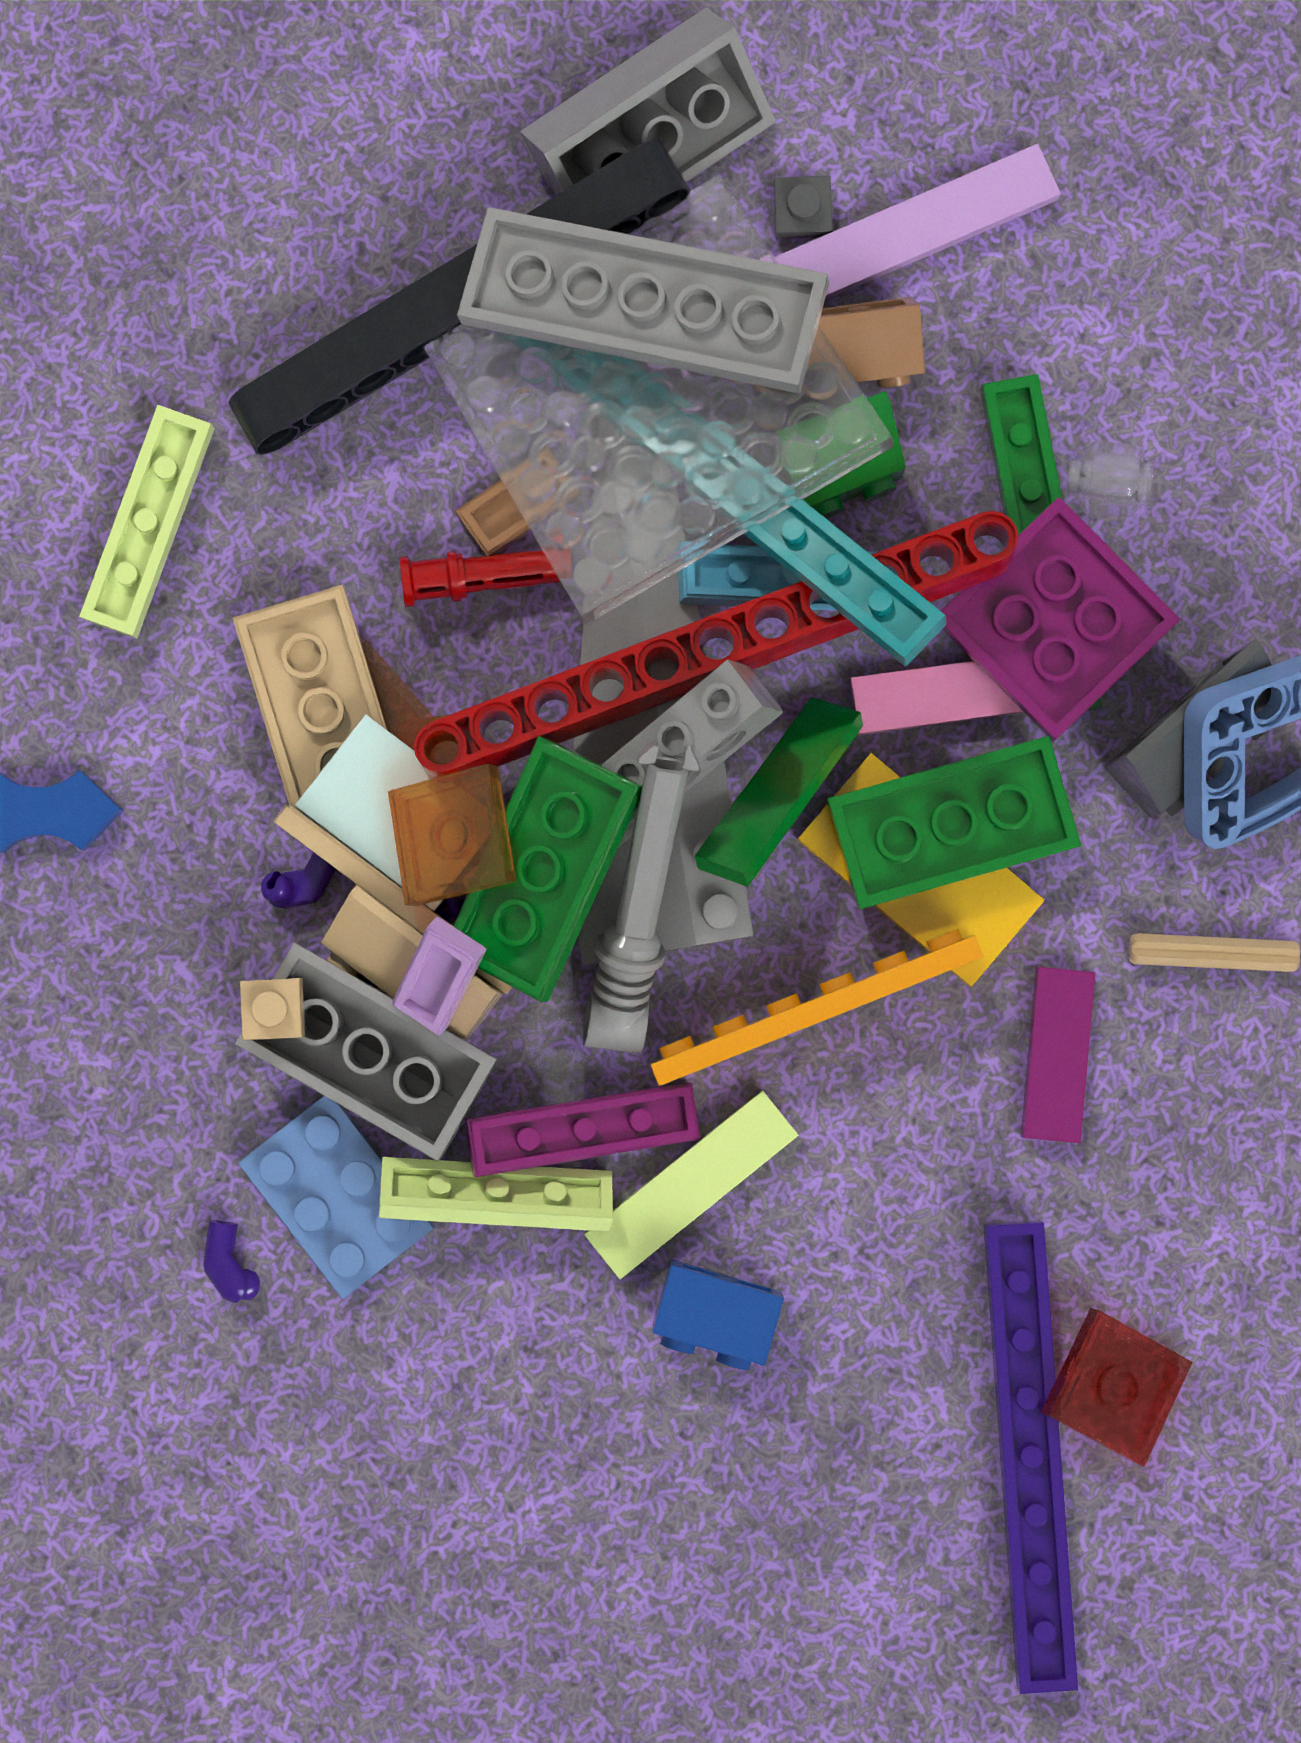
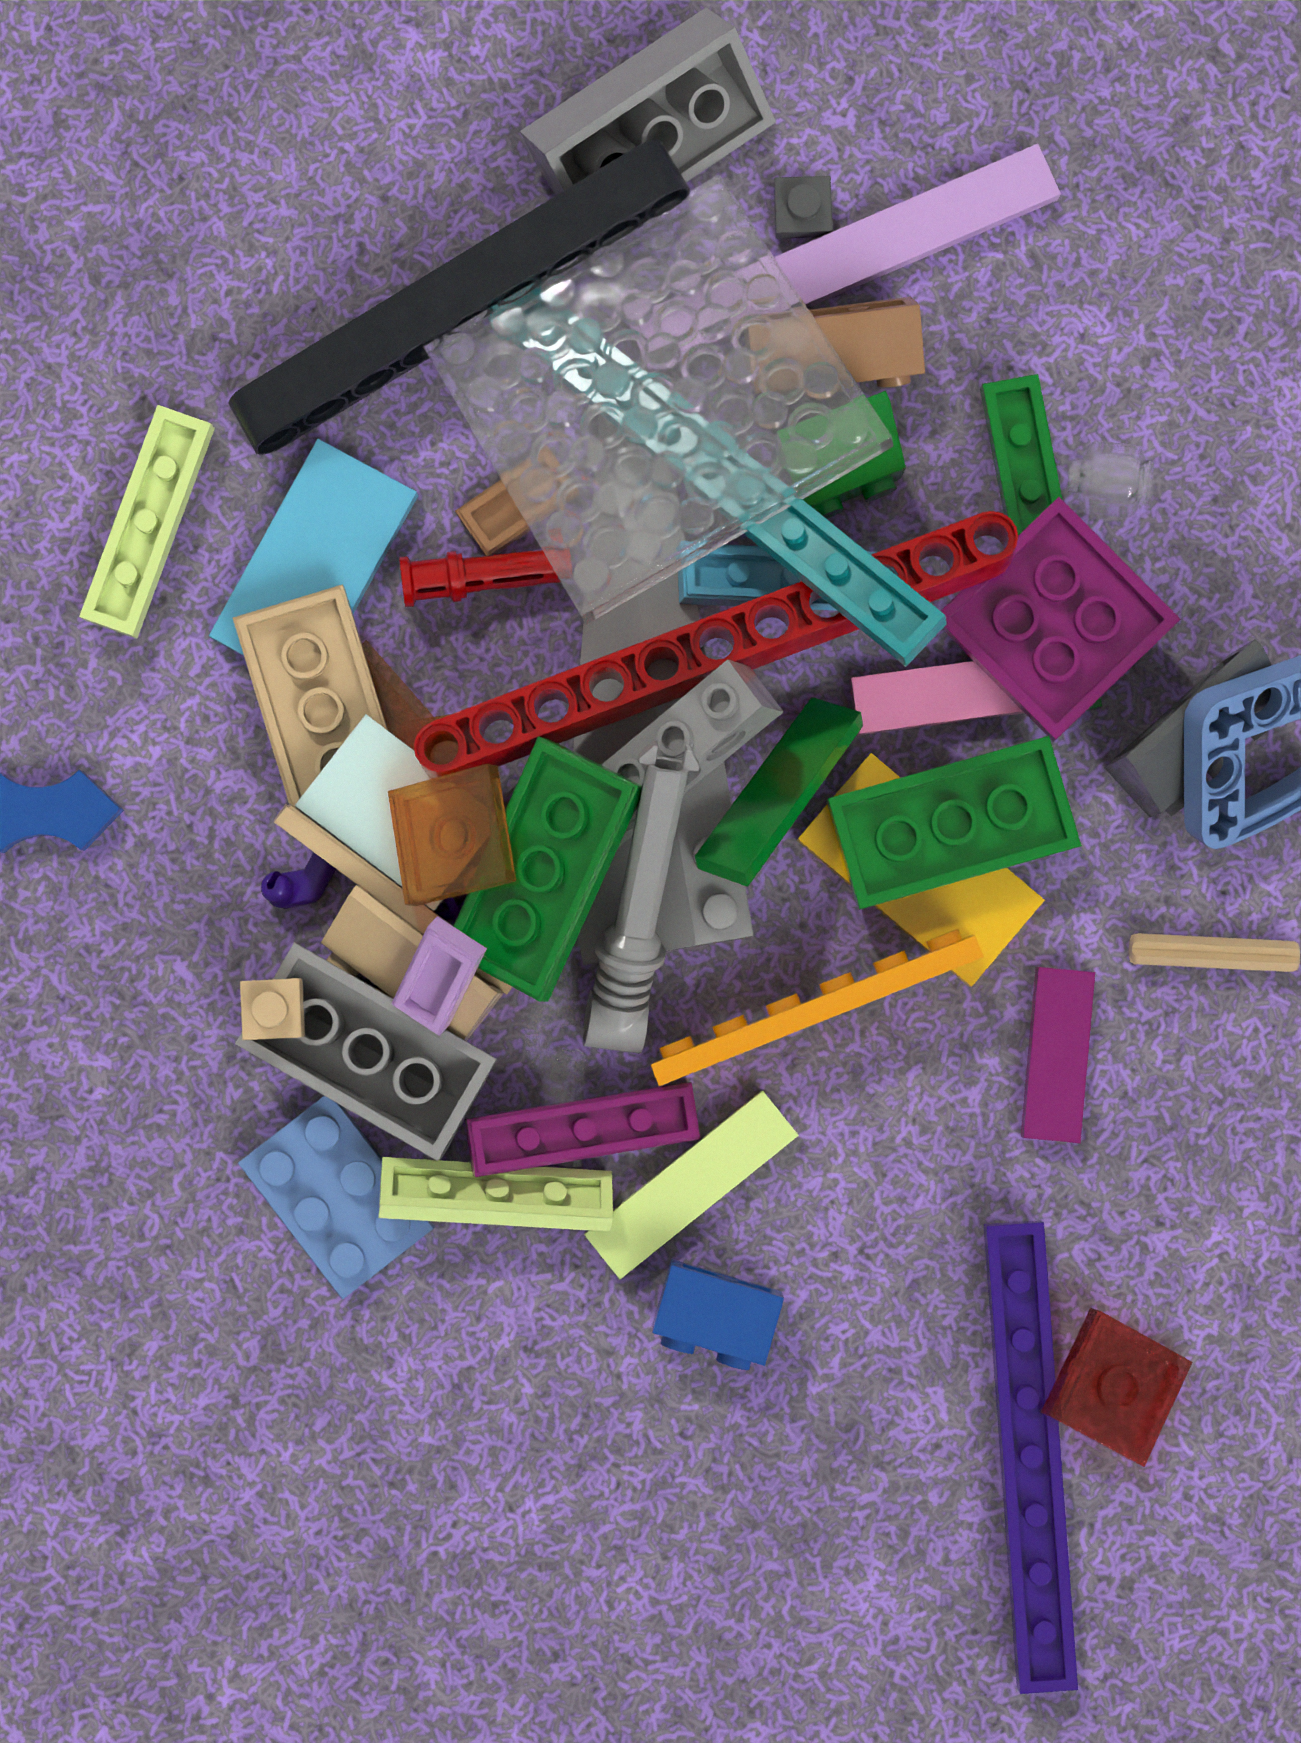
(223, 1269): dark purple arm -> none
(323, 536): none -> medium azure tile
(644, 299): light grey plate -> none

